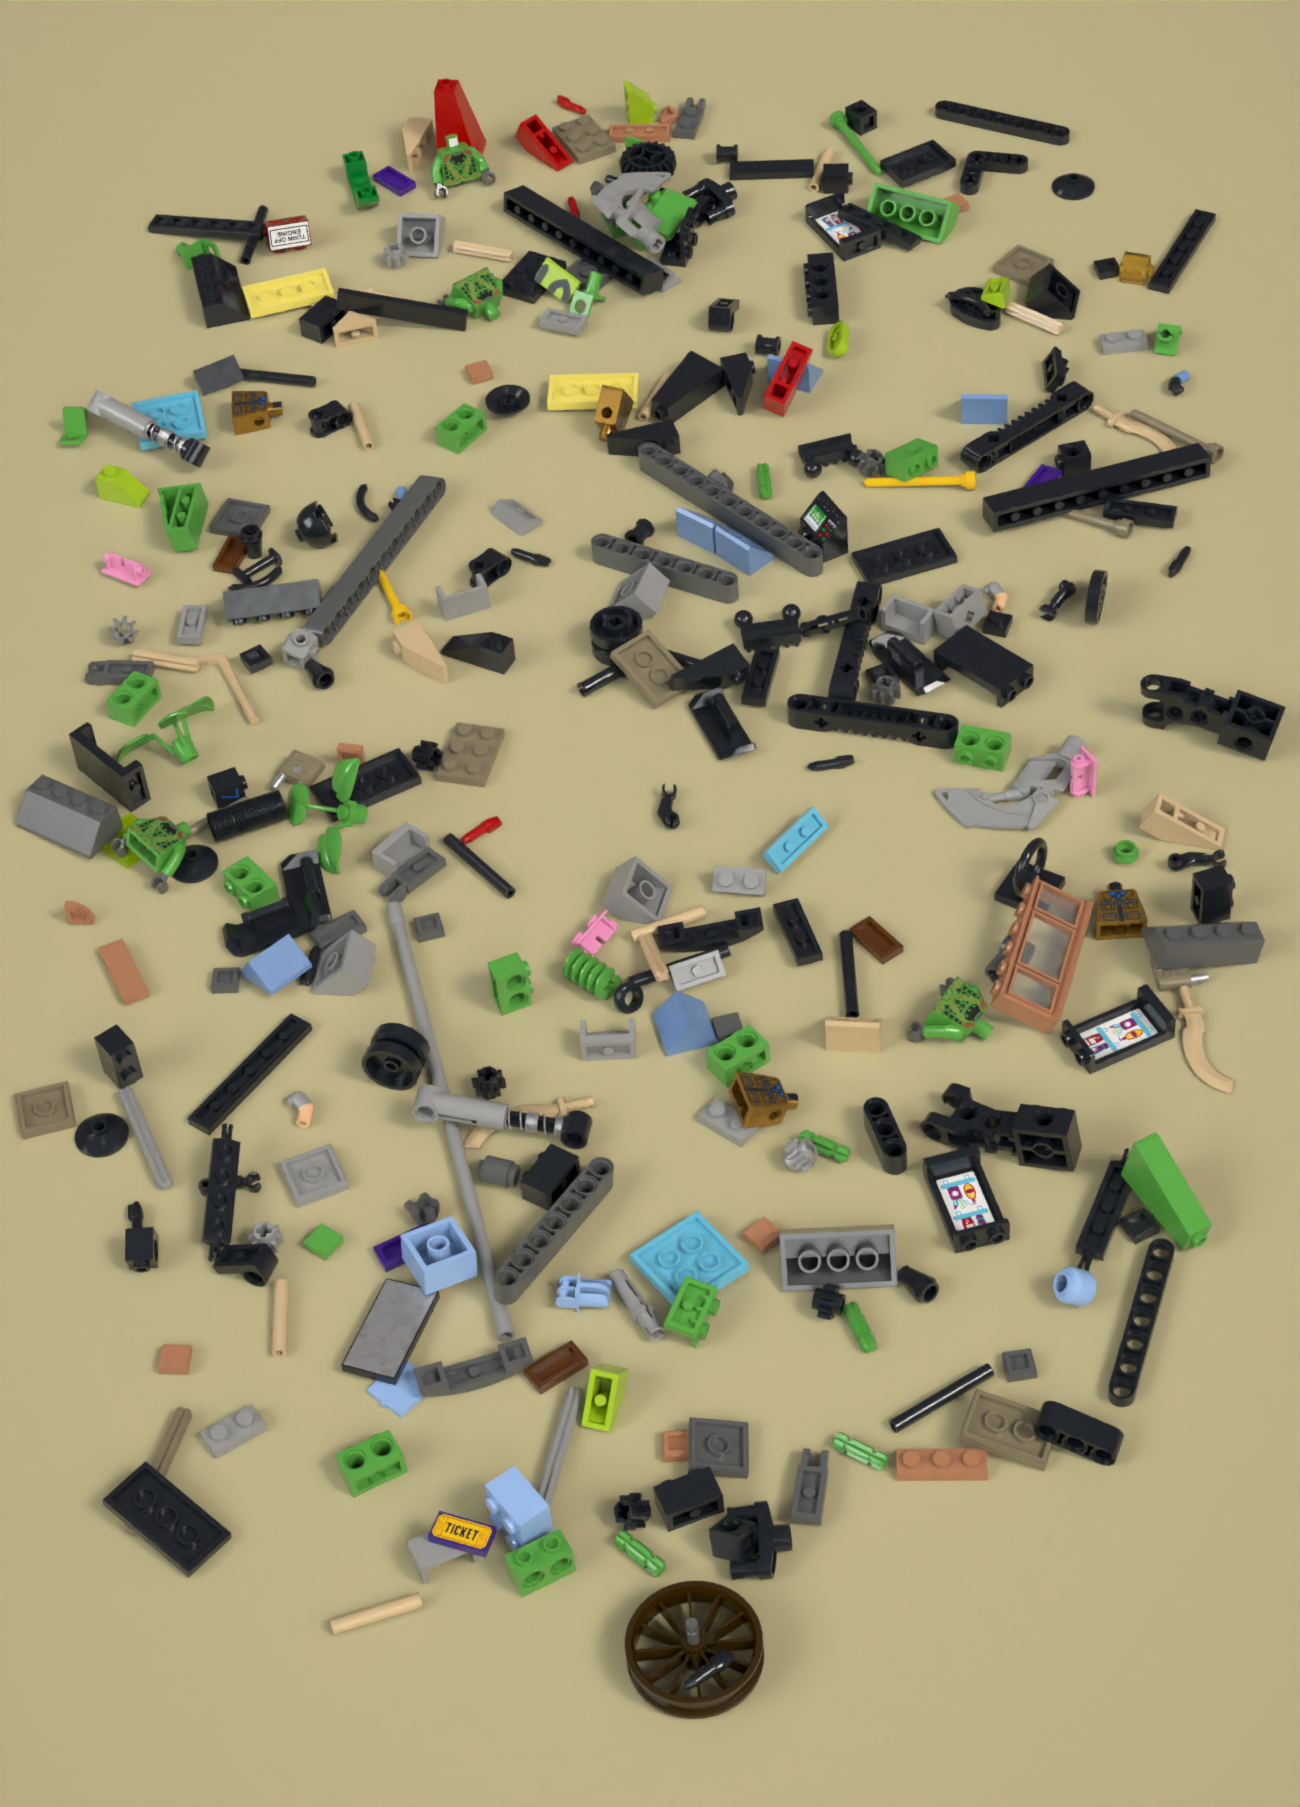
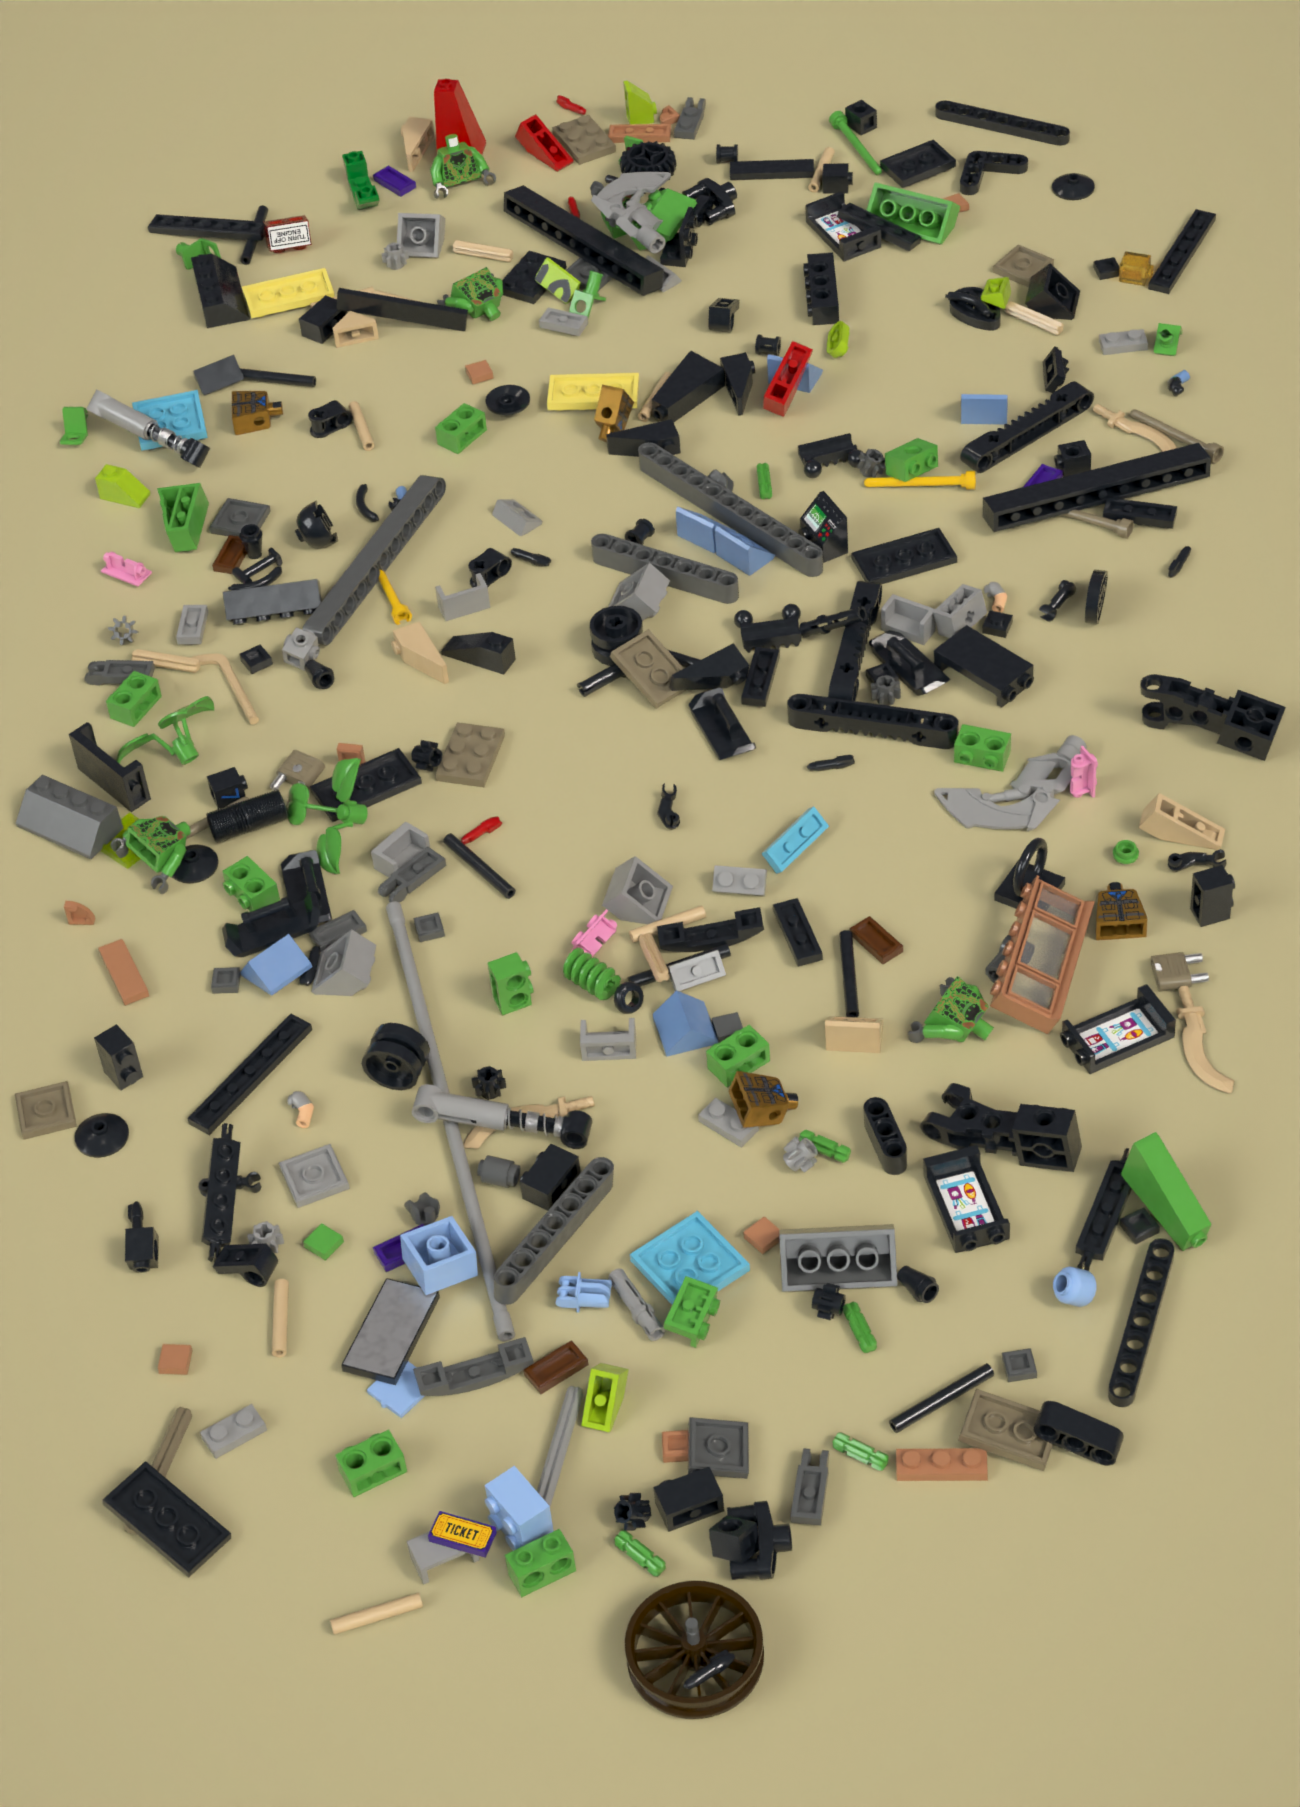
(145, 1138): light grey axle -> none
(1204, 944): dark grey slope -> none

